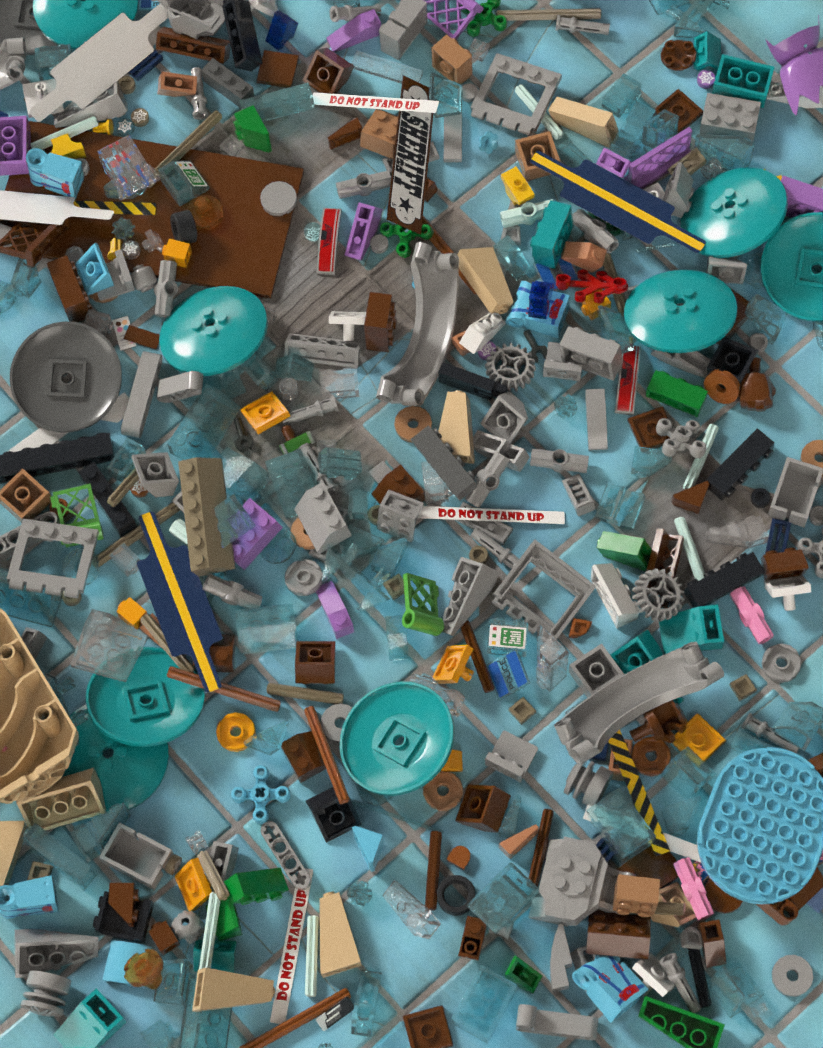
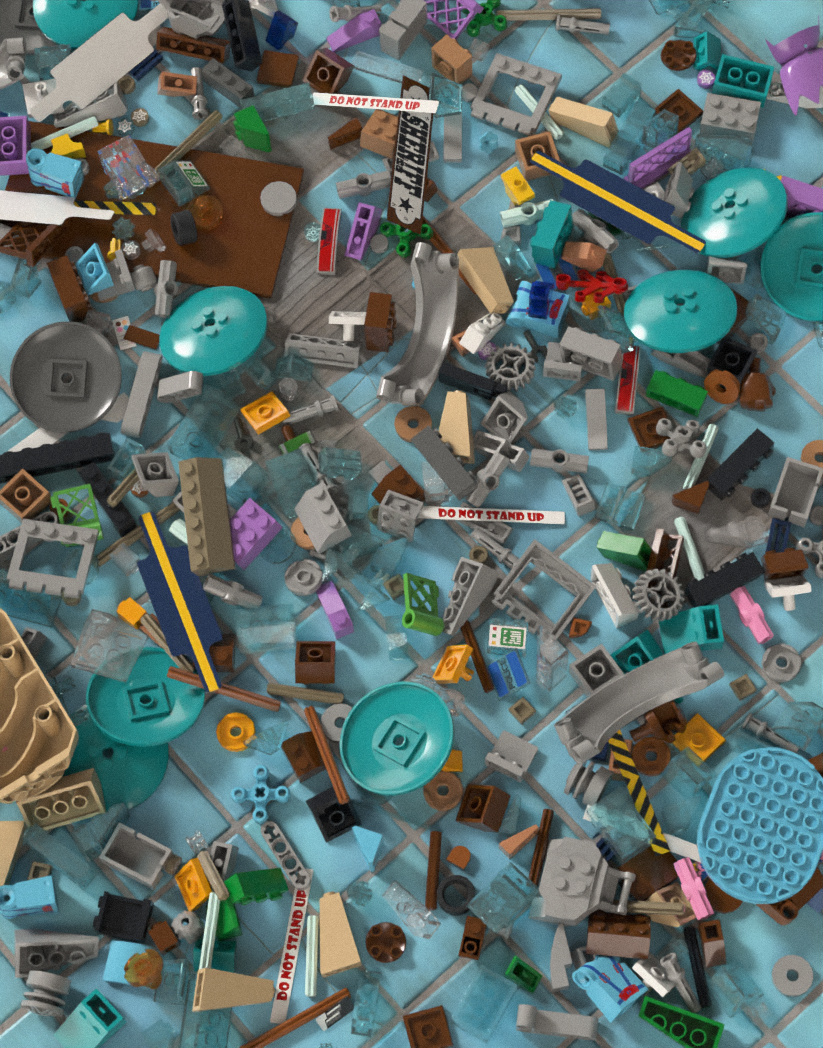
(123, 900): reddish brown slope -> none
(177, 252): light orange brick -> none
(232, 520): clear light blue slope -> none
(339, 383): clear brick -> none
(385, 942): none -> reddish brown dish
(571, 154): clear light blue tile -> none
(613, 162): medium lavender slope -> none
(636, 895): medium nougat brick -> none
(691, 938): light grey tile -> none

